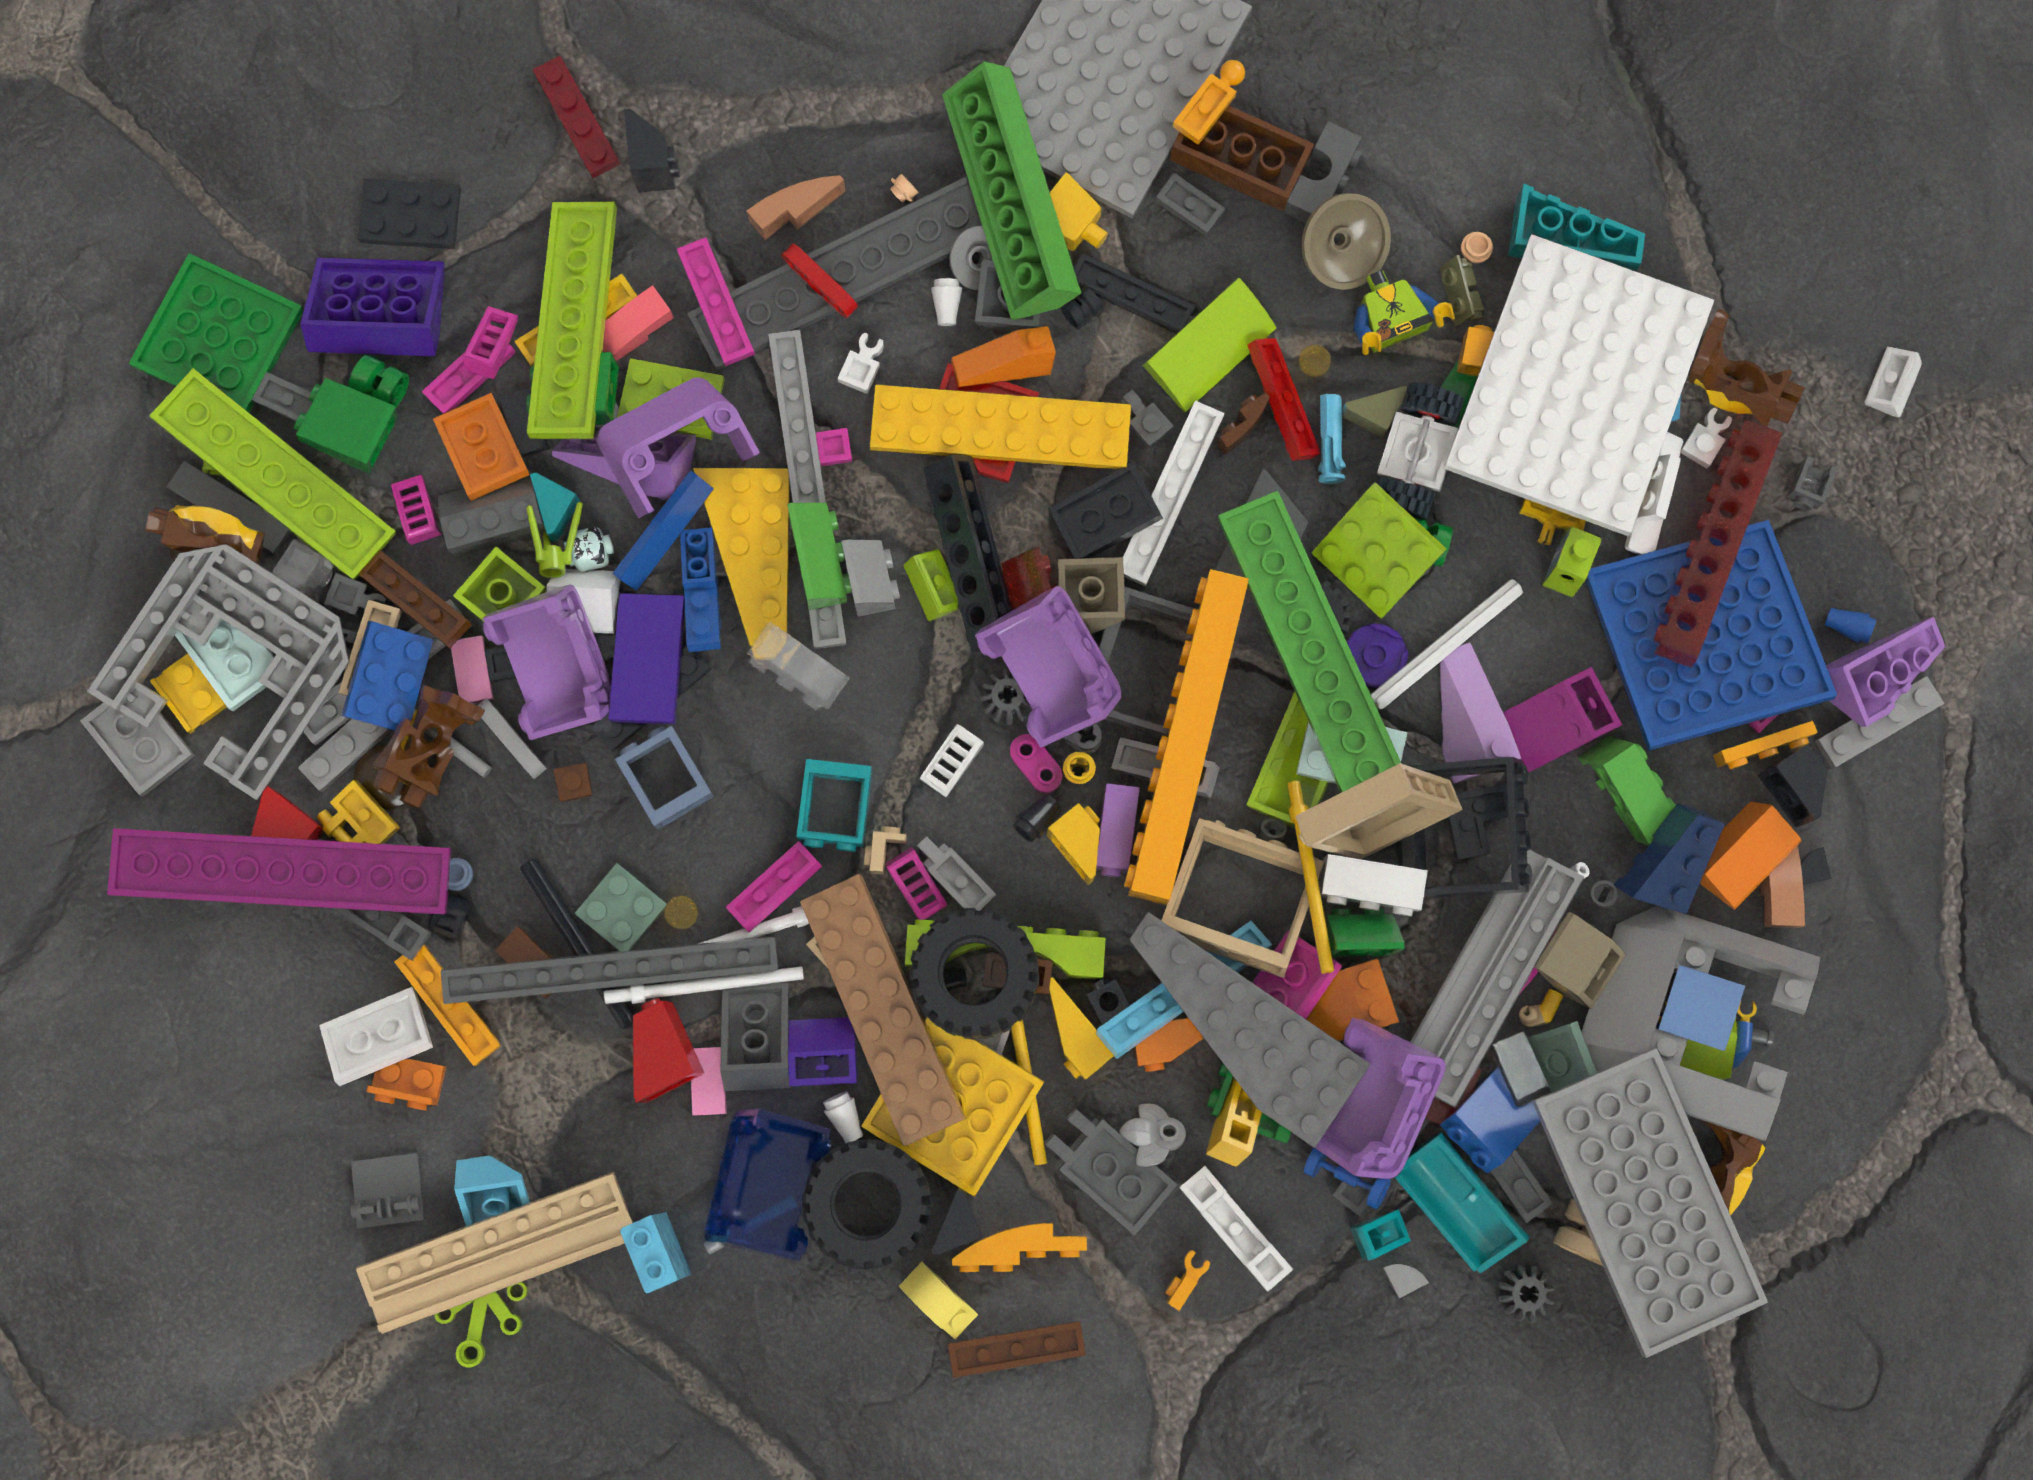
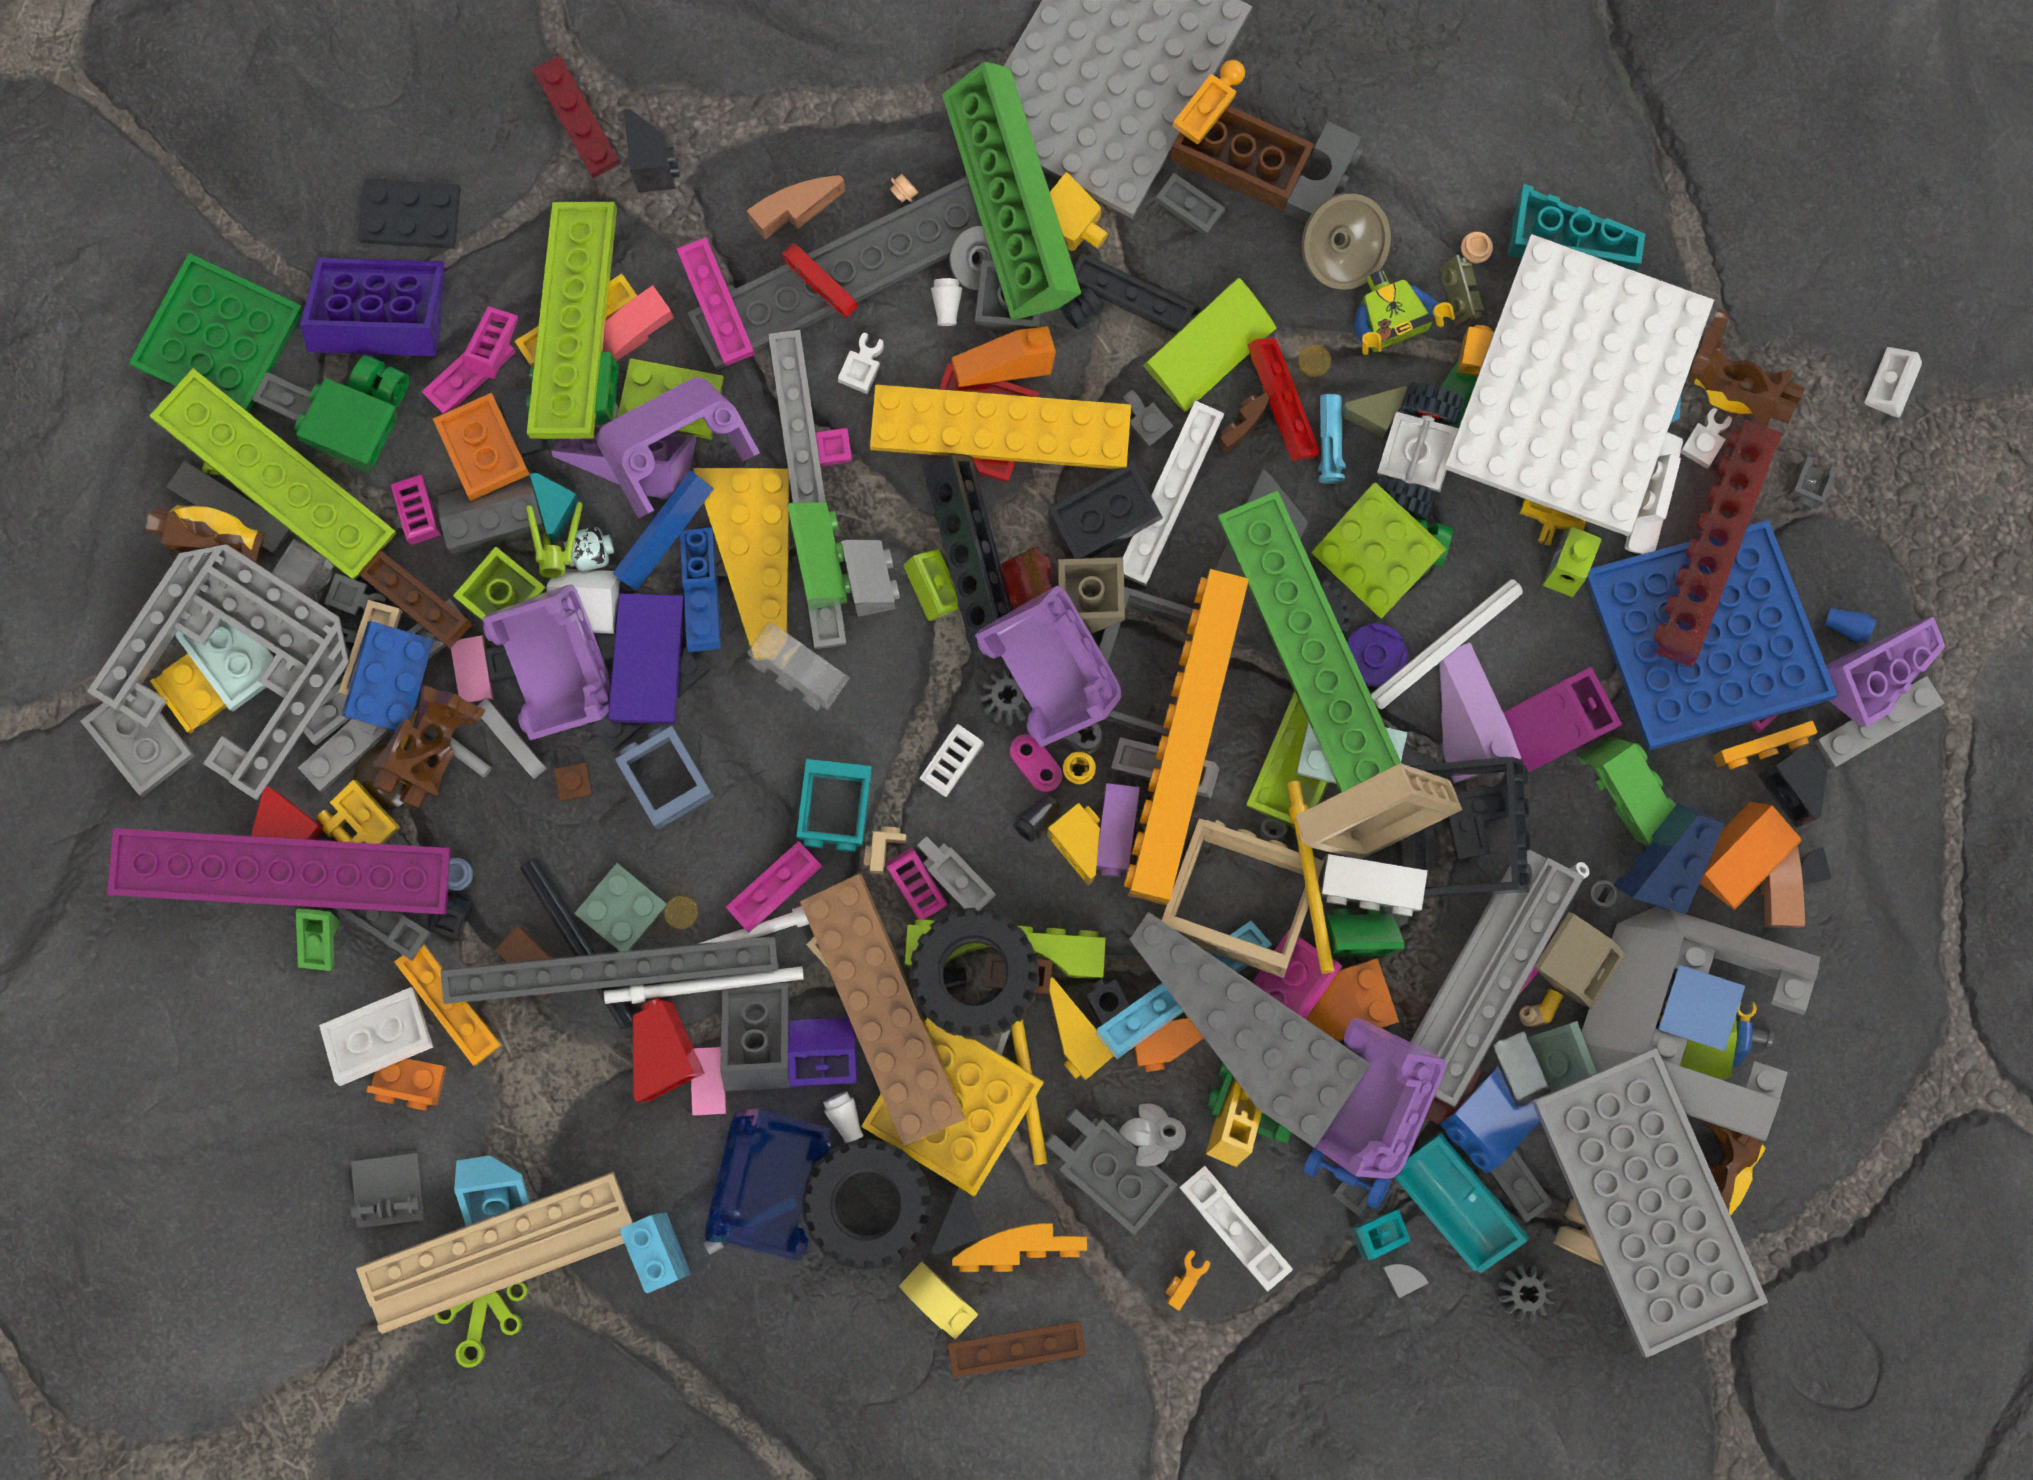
(315, 938): none -> bright green slope

